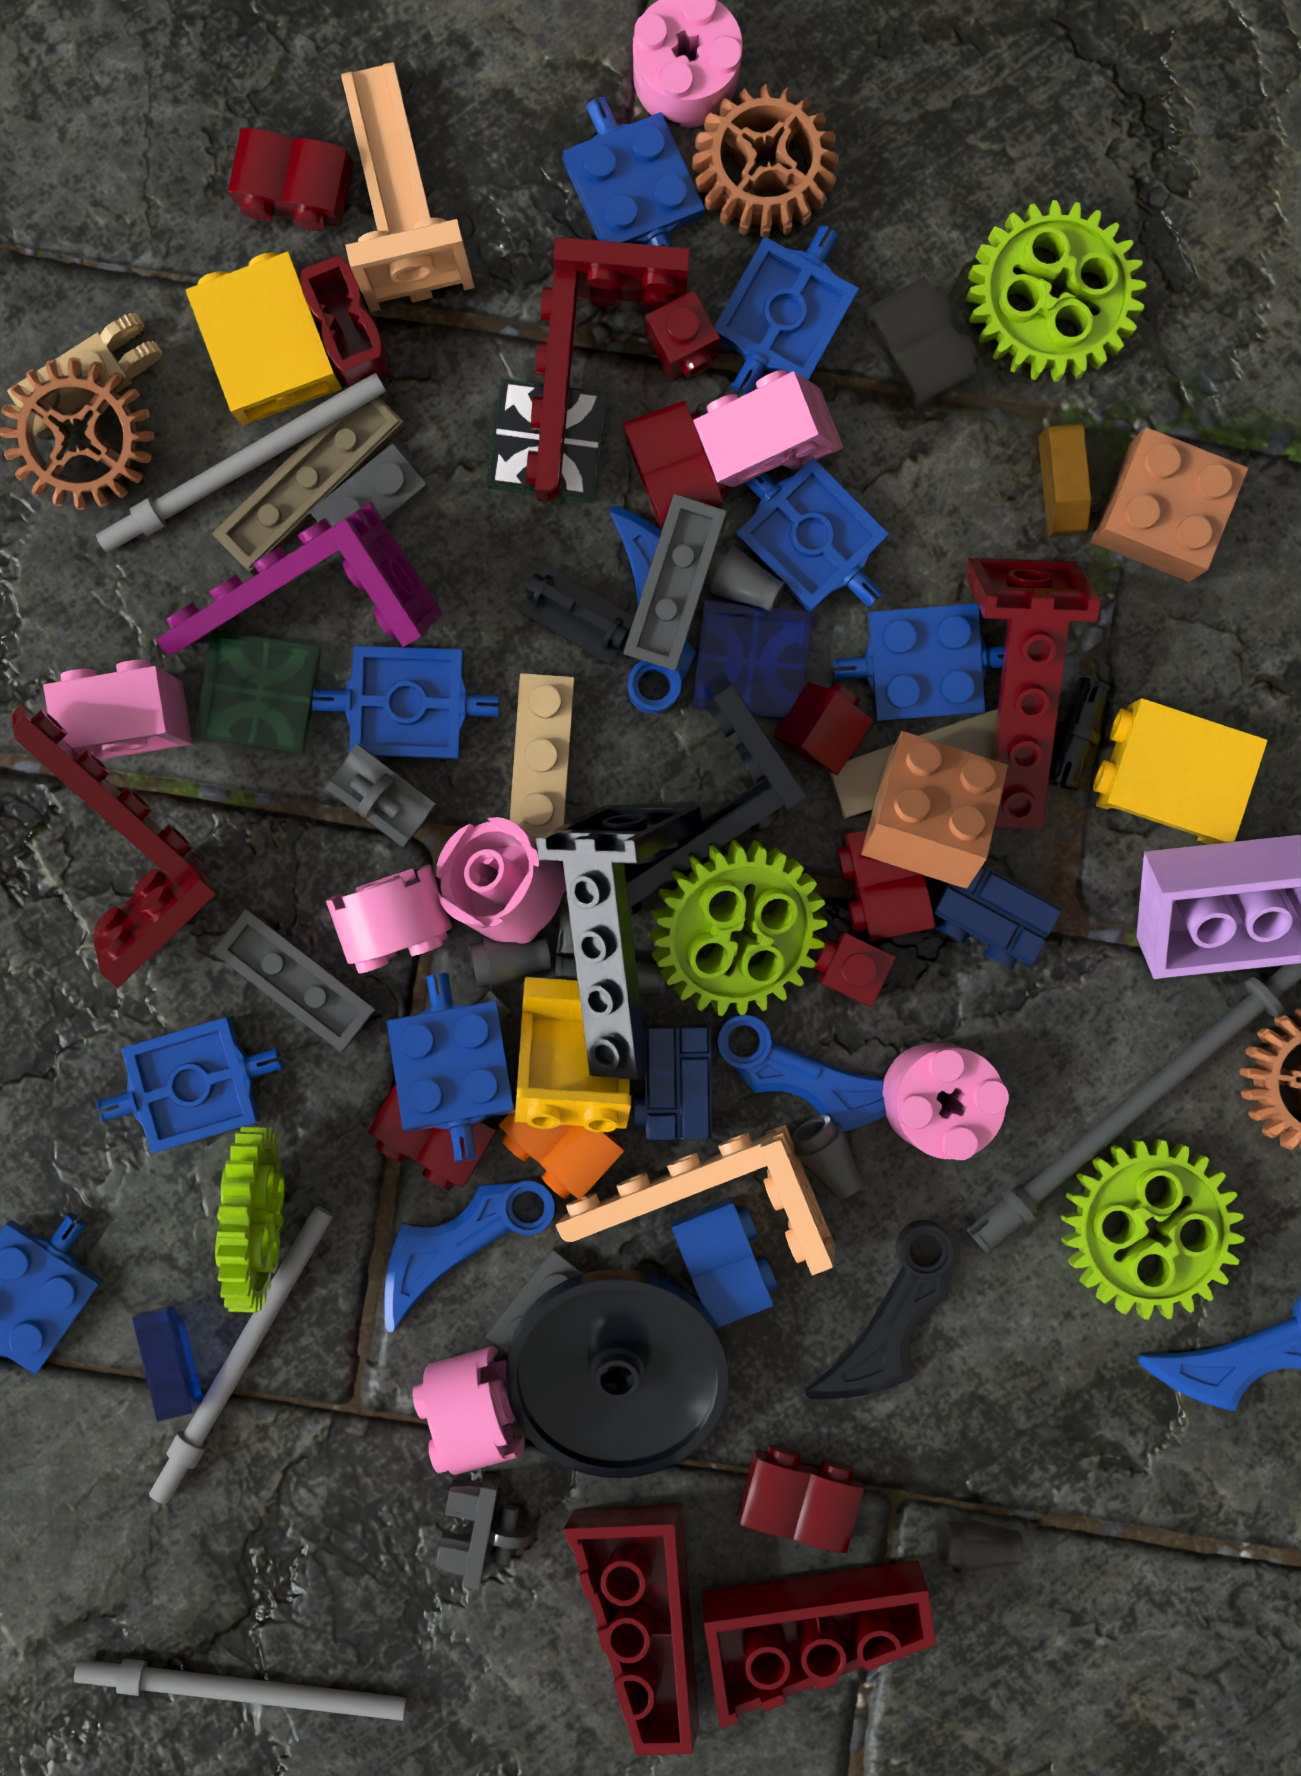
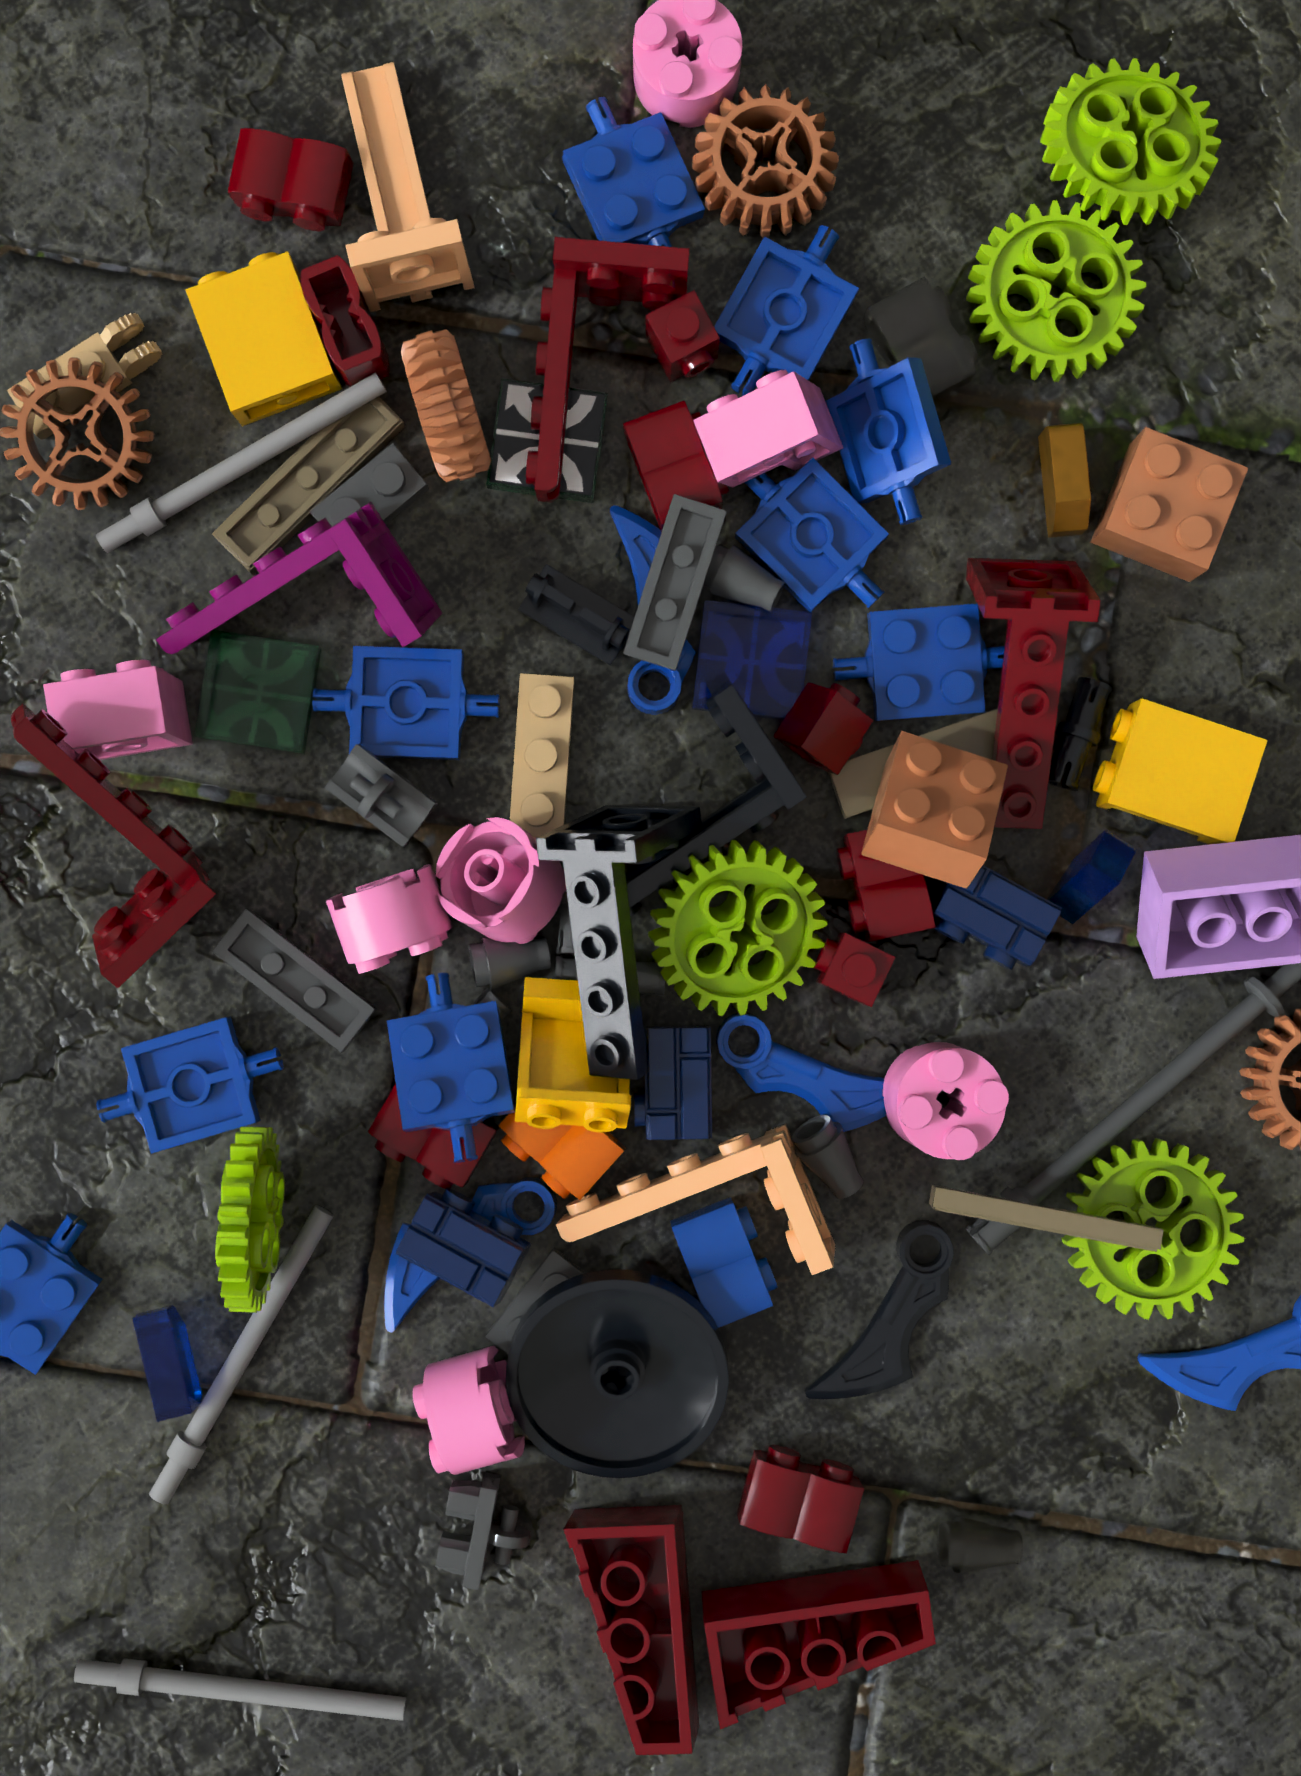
(445, 405): none -> nougat gear
(464, 1246): none -> dark blue brick
(888, 431): none -> blue plate
(1046, 1218): none -> dark tan tile
(1092, 875): none -> clear blue piece
(1130, 141): none -> lime gear

